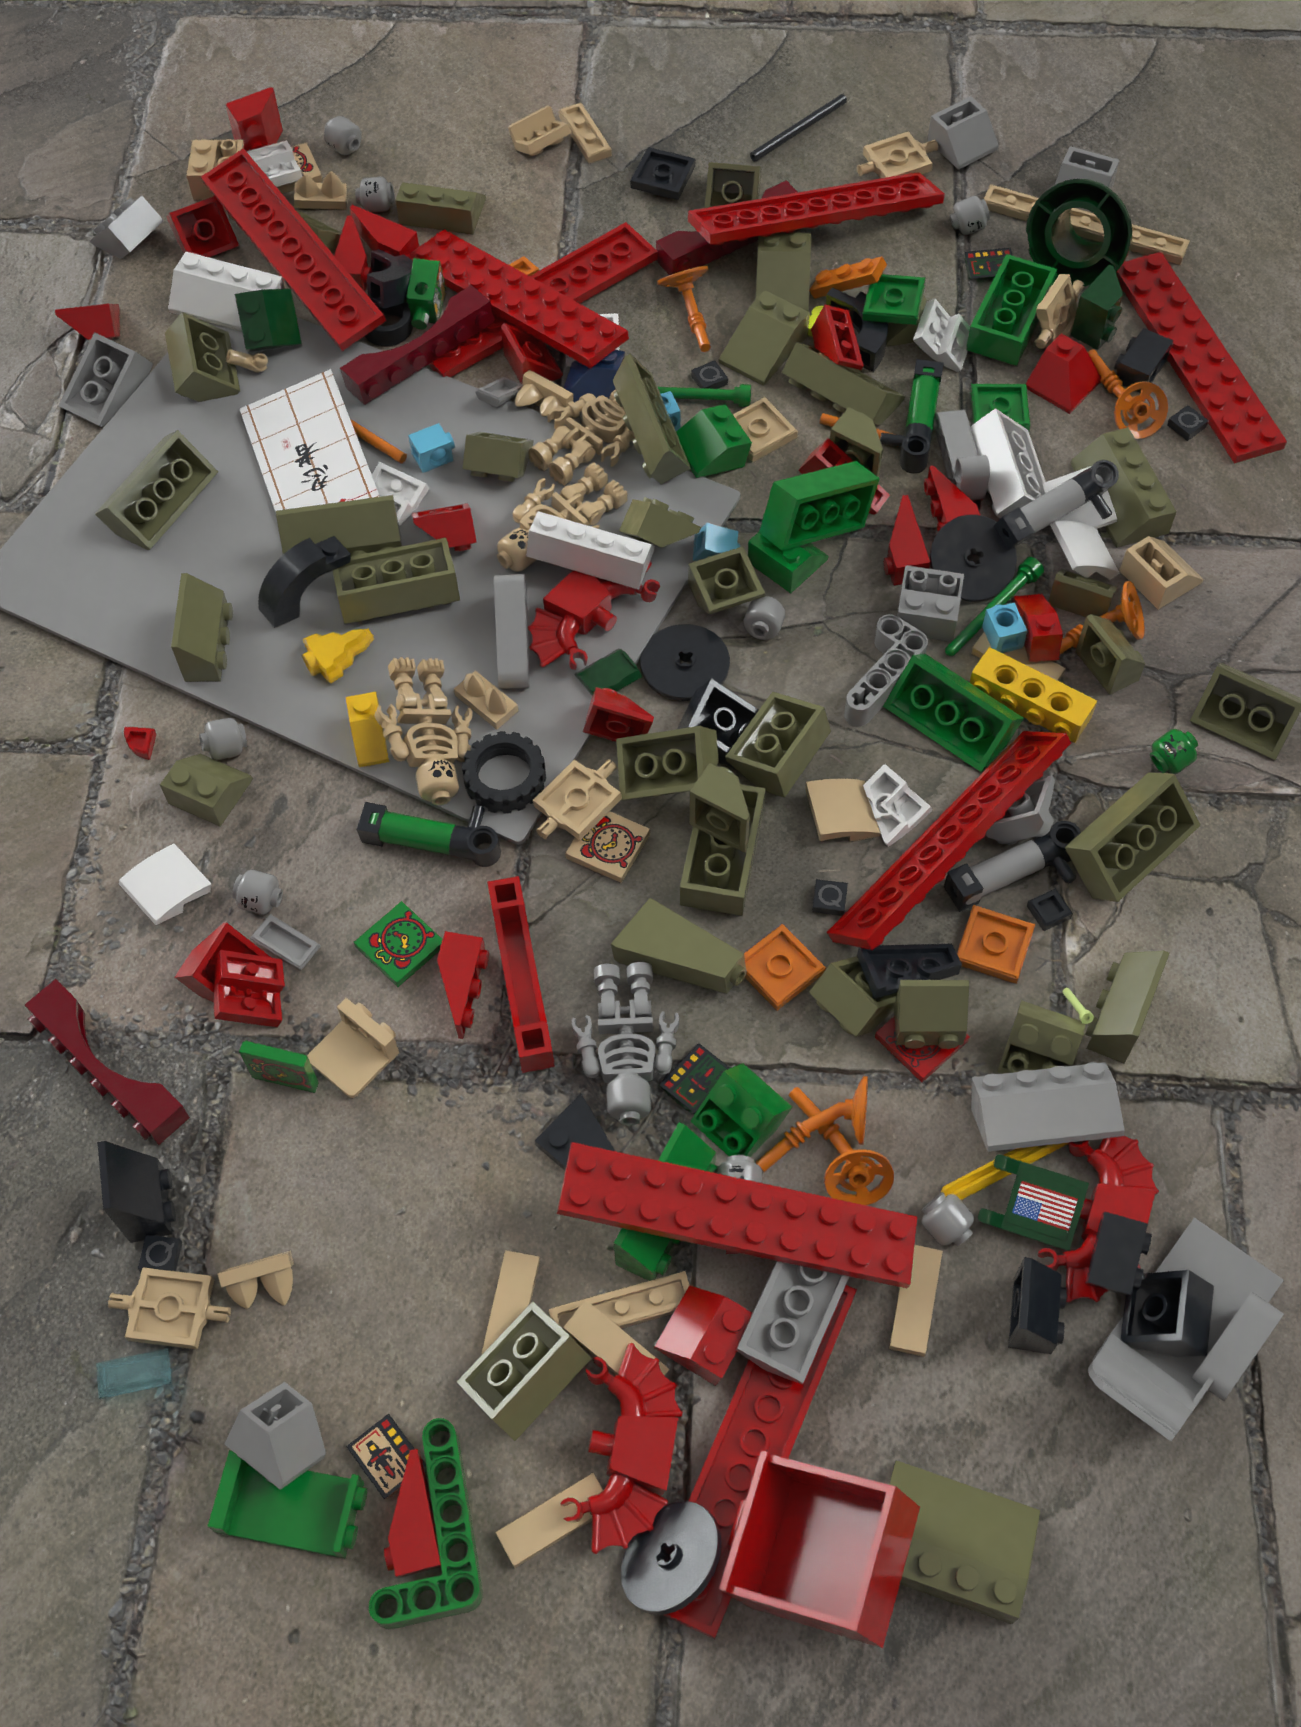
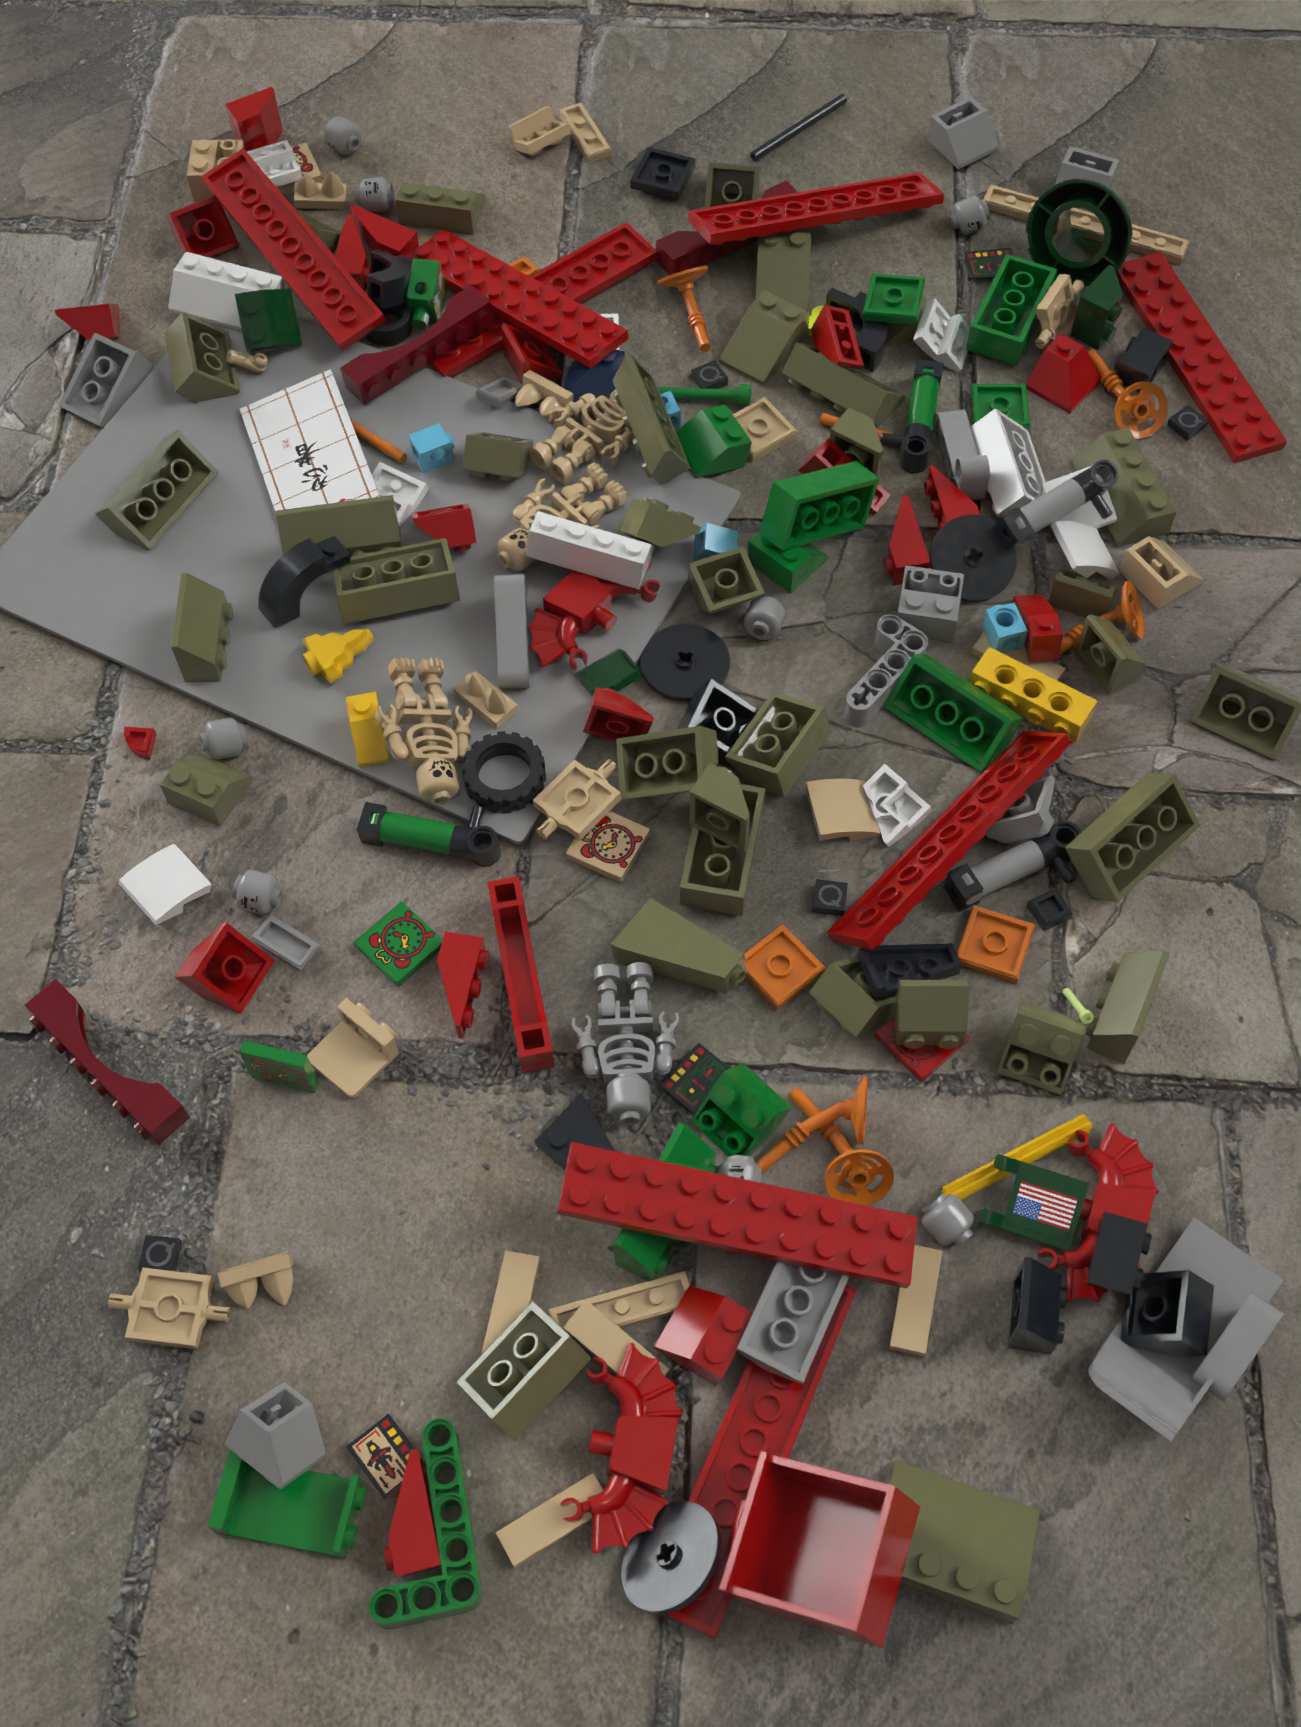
(126, 227): light grey slope -> none
(133, 1373): clear light blue tile -> none
(135, 1192): black slope -> none
(248, 988): red slope -> none
(848, 276): orange plate -> none
(897, 156): tan plate -> none
(1028, 571): green piece -> none
(1046, 1106): light grey slope -> none
(1174, 751): green head -> none

